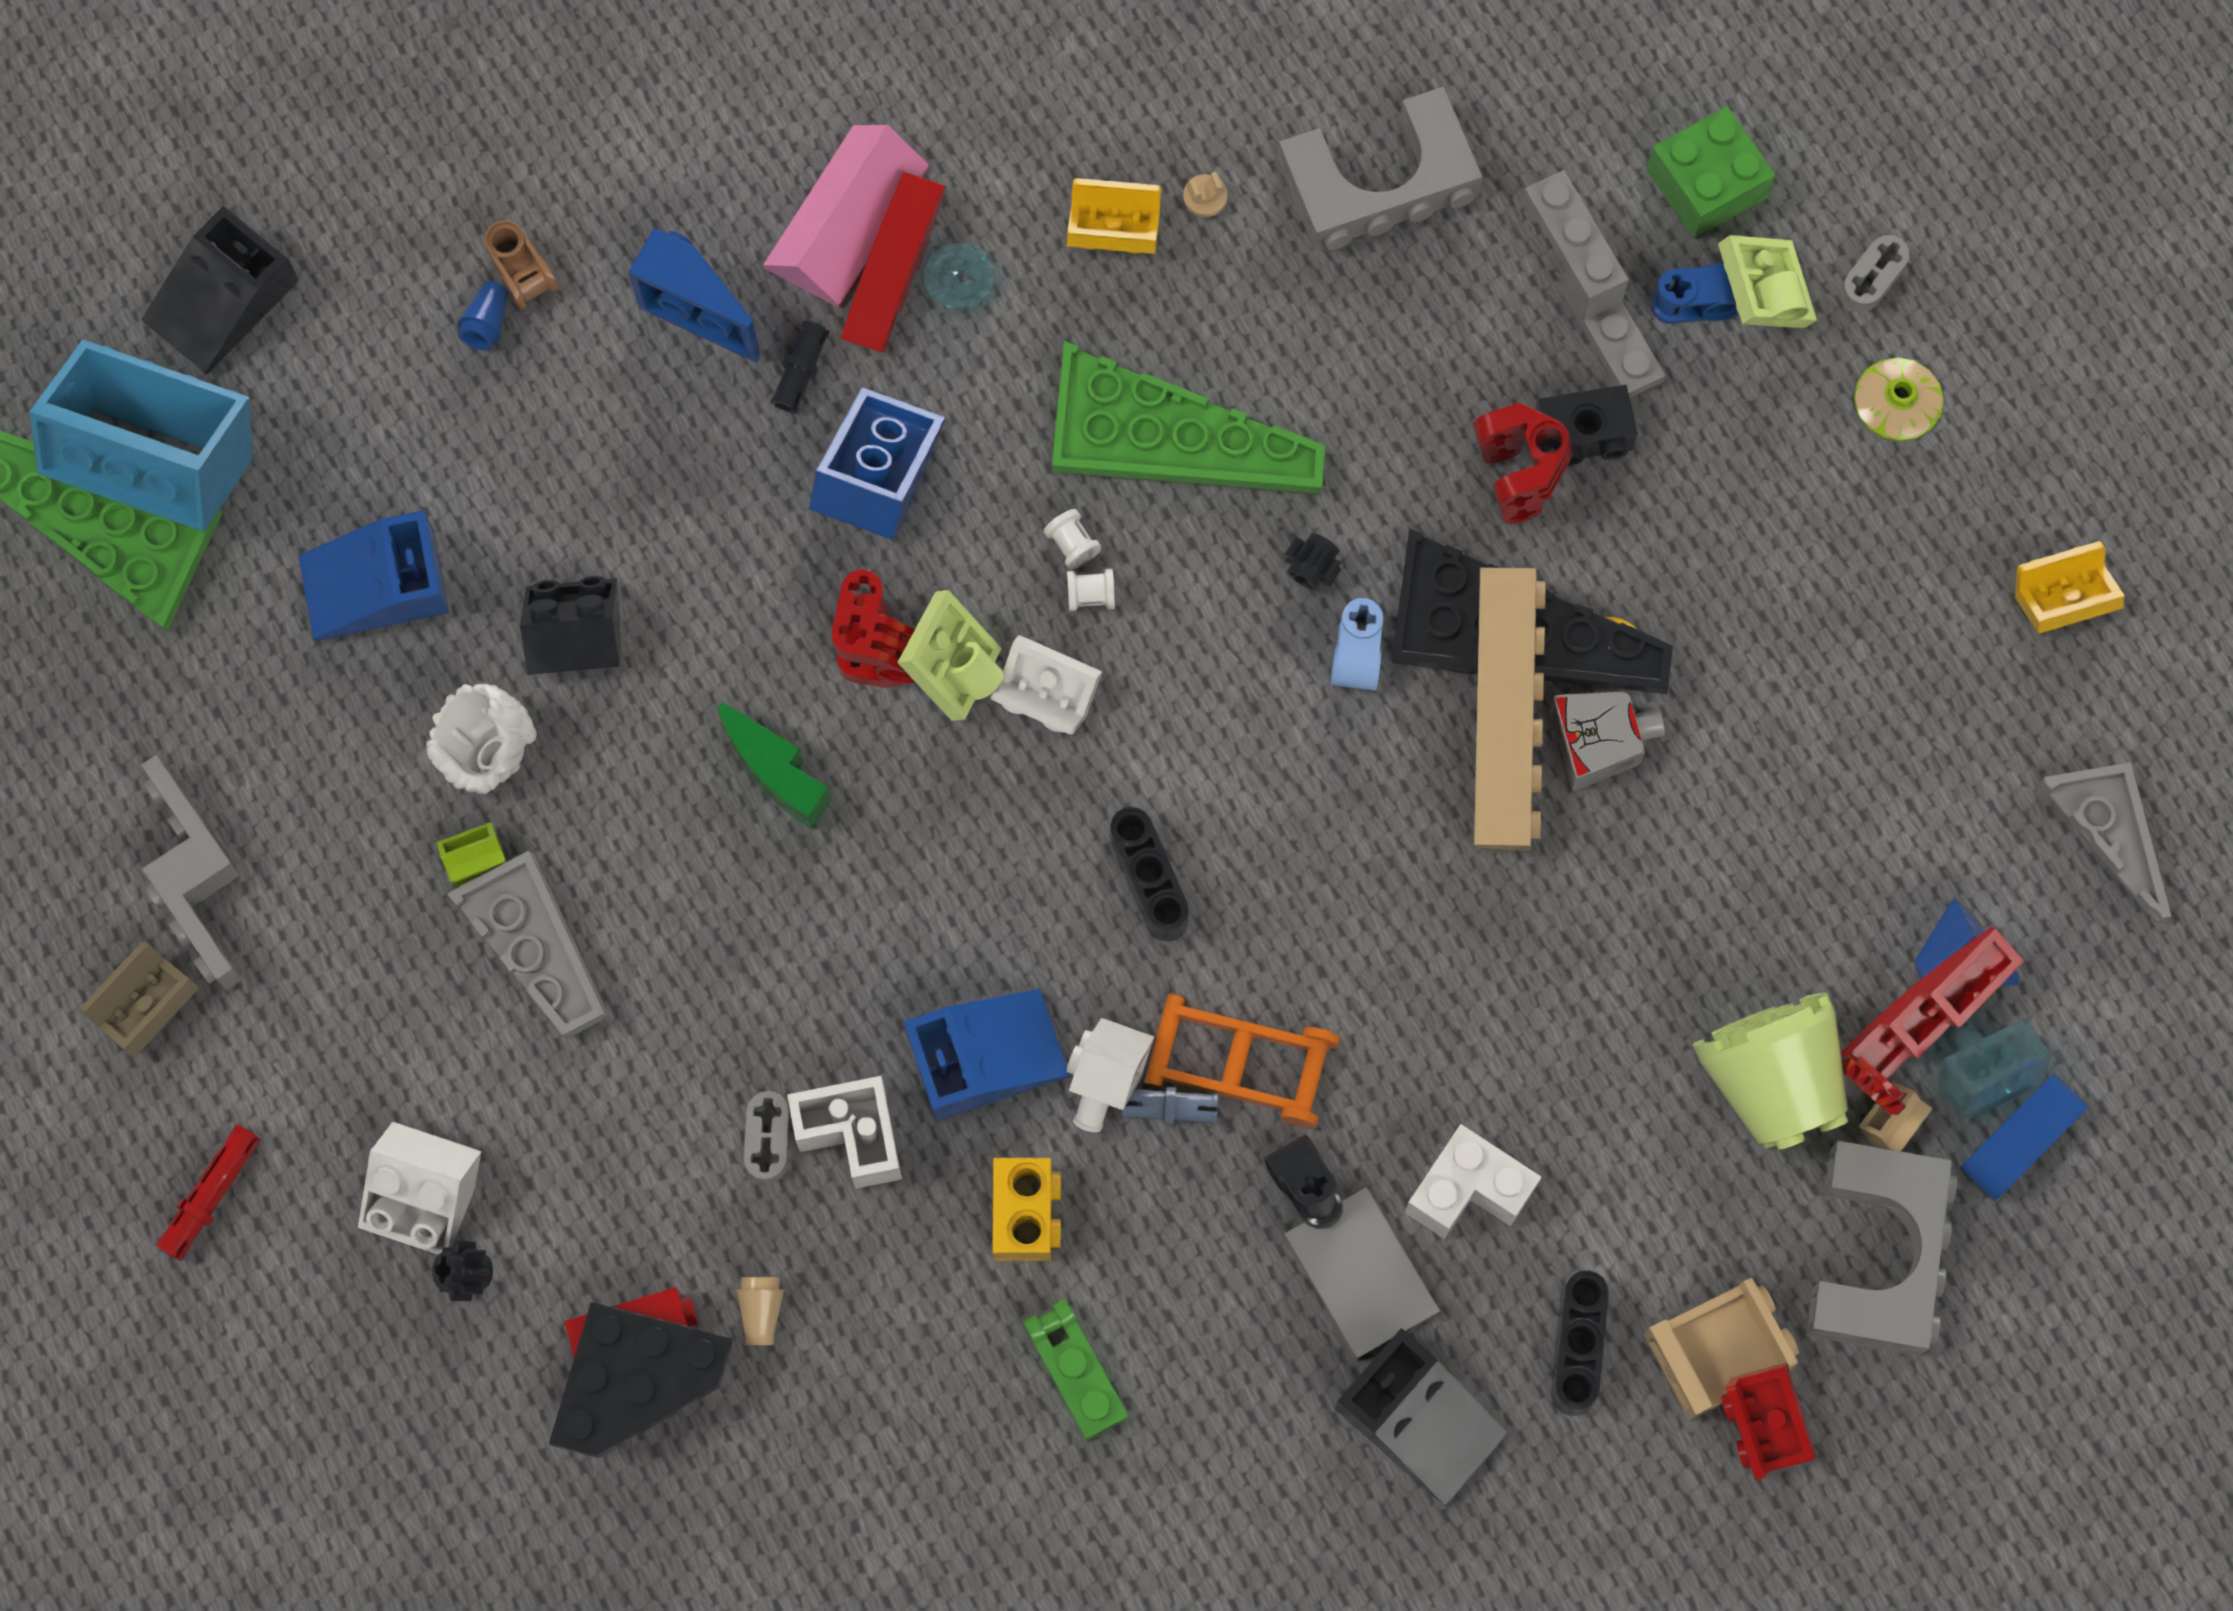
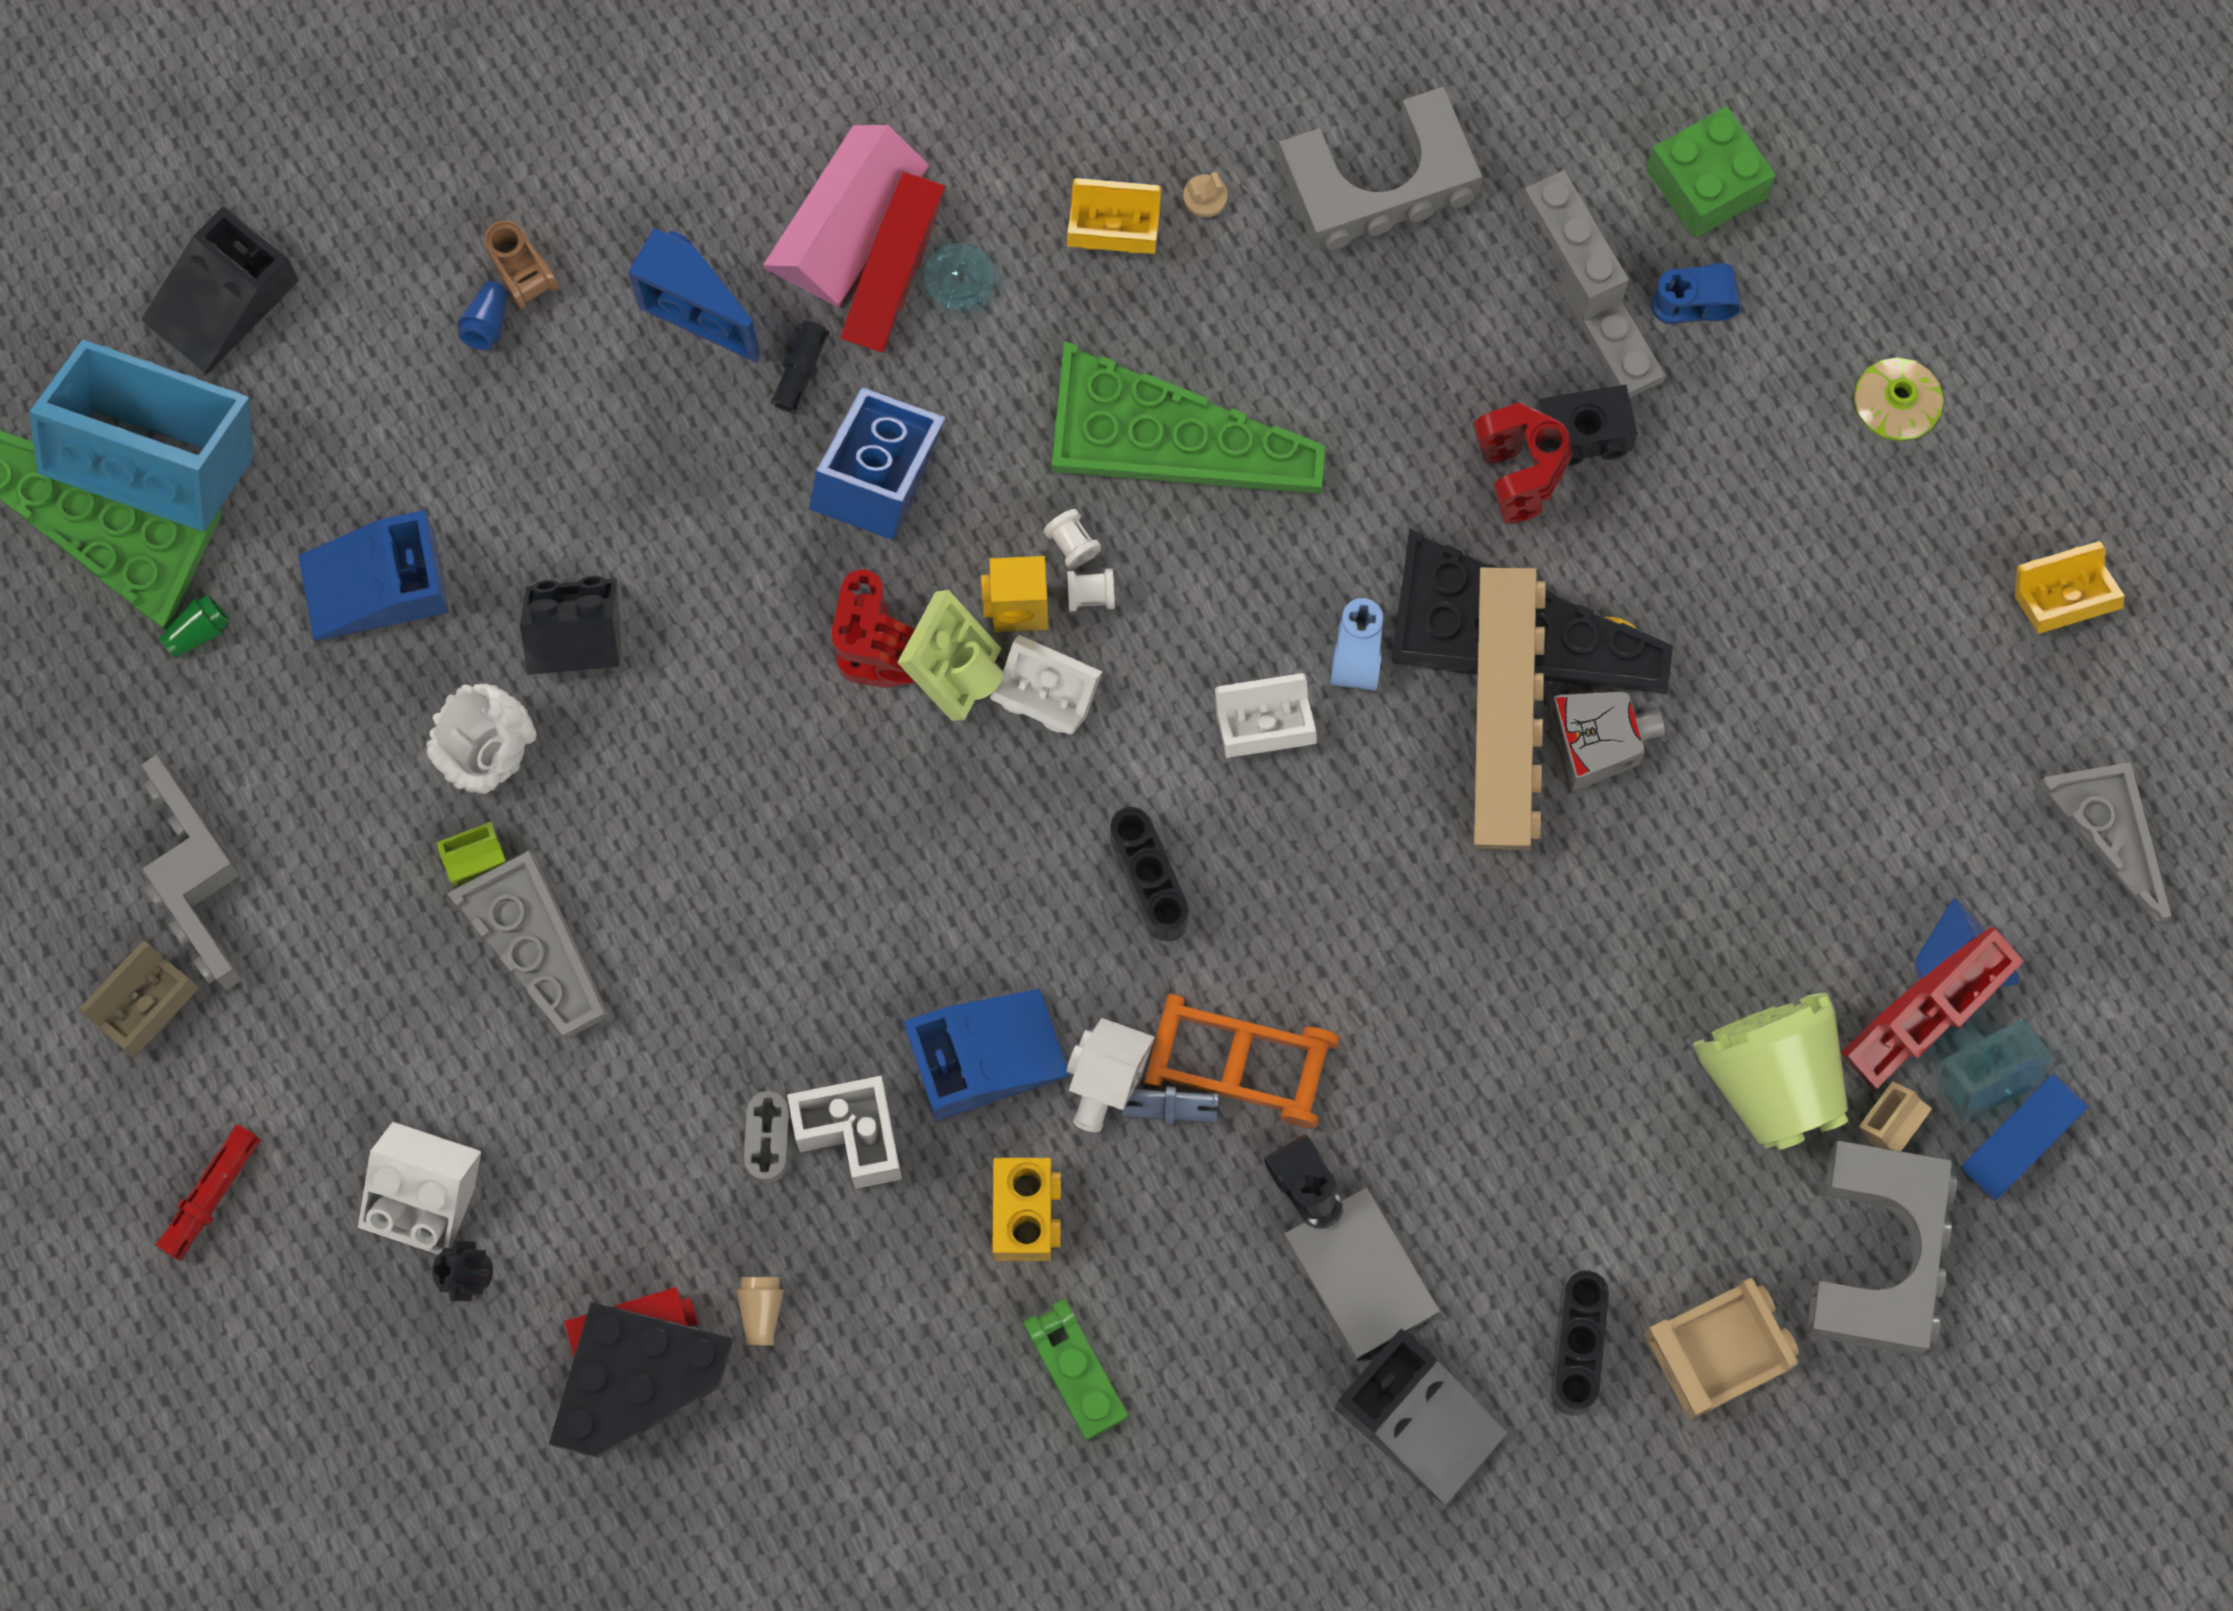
(195, 626): none -> green cone
(775, 767): green slope -> none
(1016, 594): none -> yellow brick
(1264, 715): none -> white bracket
(1313, 561): black gear -> none
(1474, 1172): white brick -> none
(1767, 282): yellowish green plate -> none
(1768, 1420): red bracket -> none
(1874, 1084): red gear -> none
(1882, 279): light grey beam -> none

